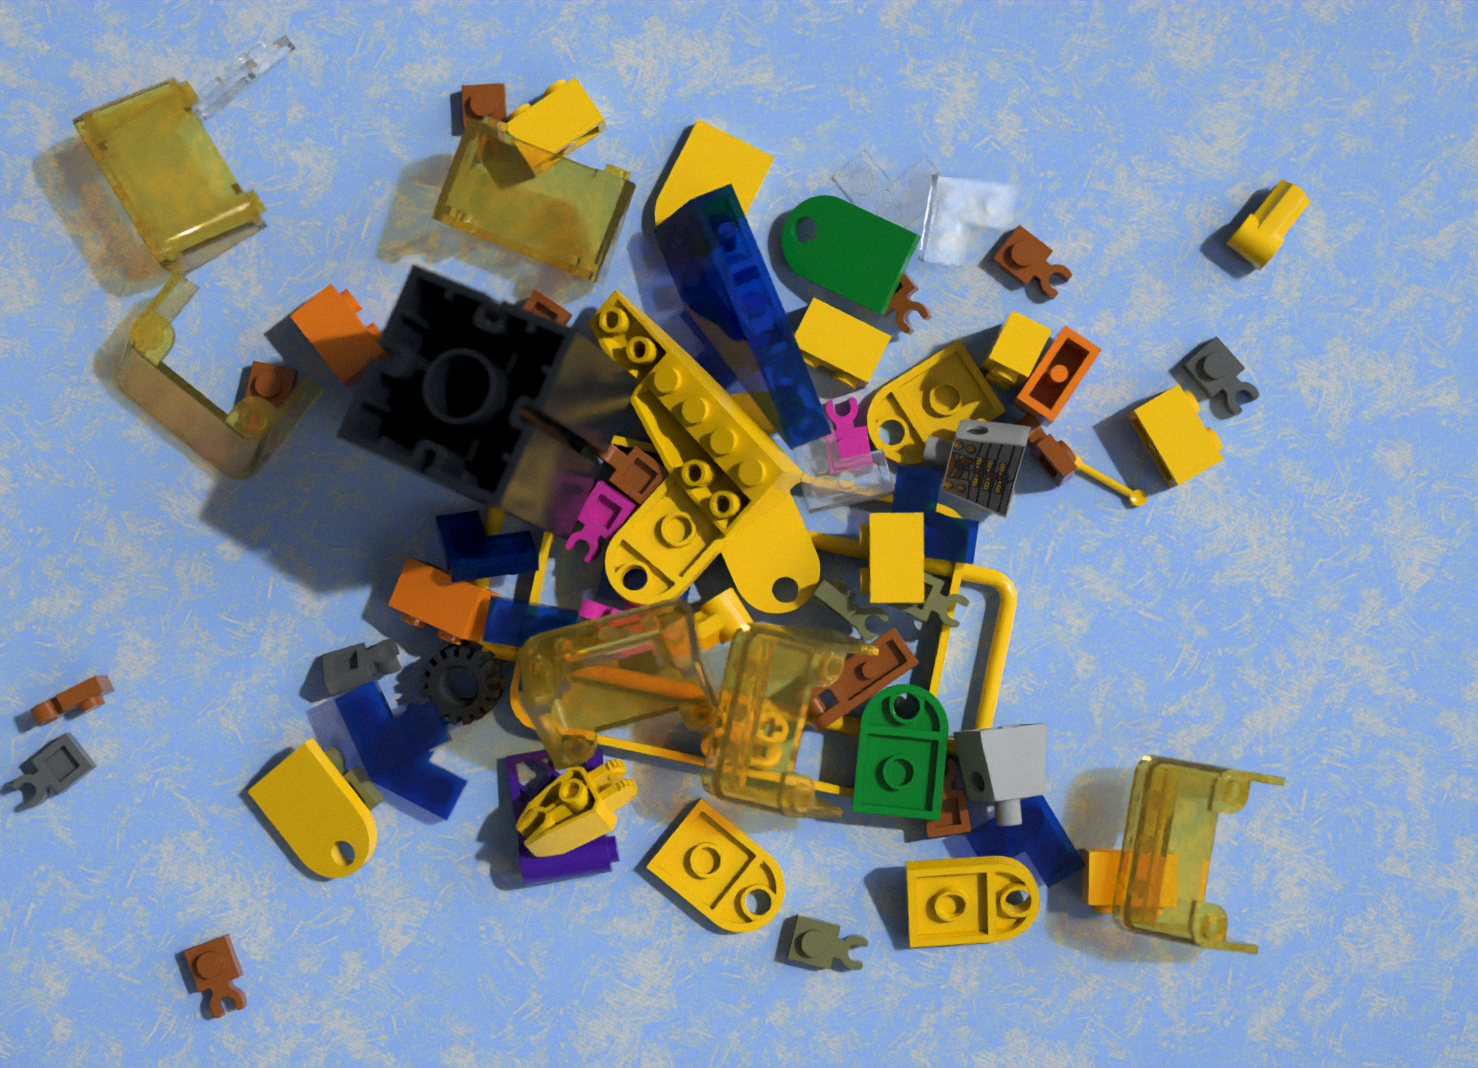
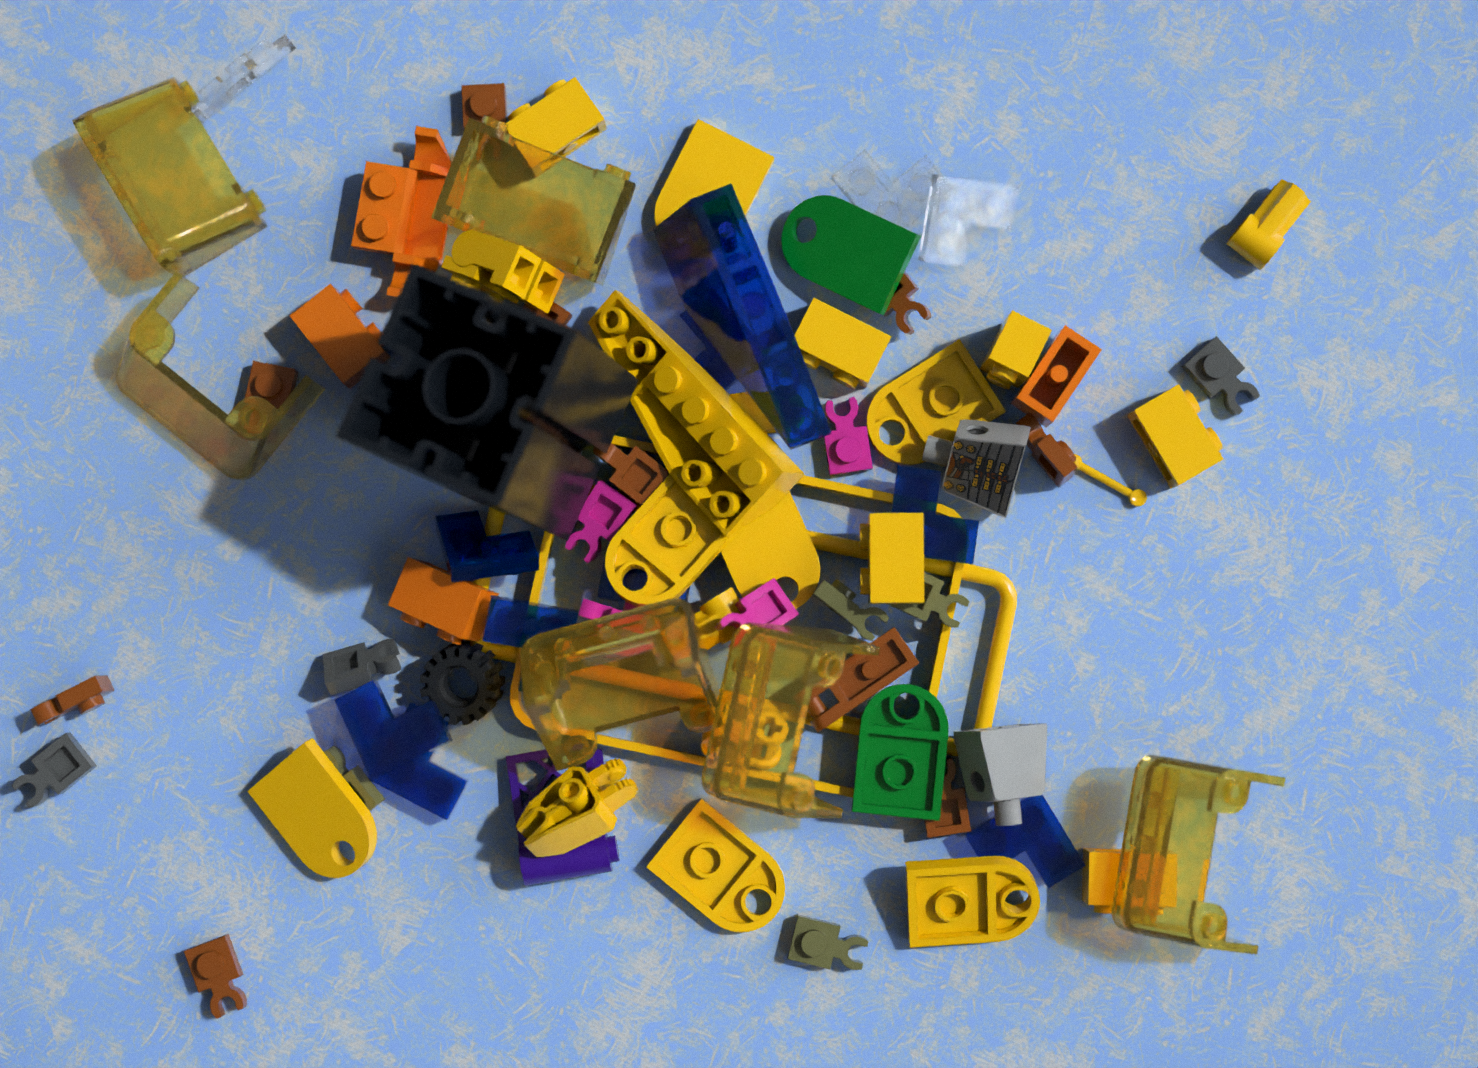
(399, 206): none -> orange plate
(503, 270): none -> yellow hips
(763, 605): none -> dark pink plate
(837, 481): clear plate -> none
(1025, 258): dark orange plate -> none

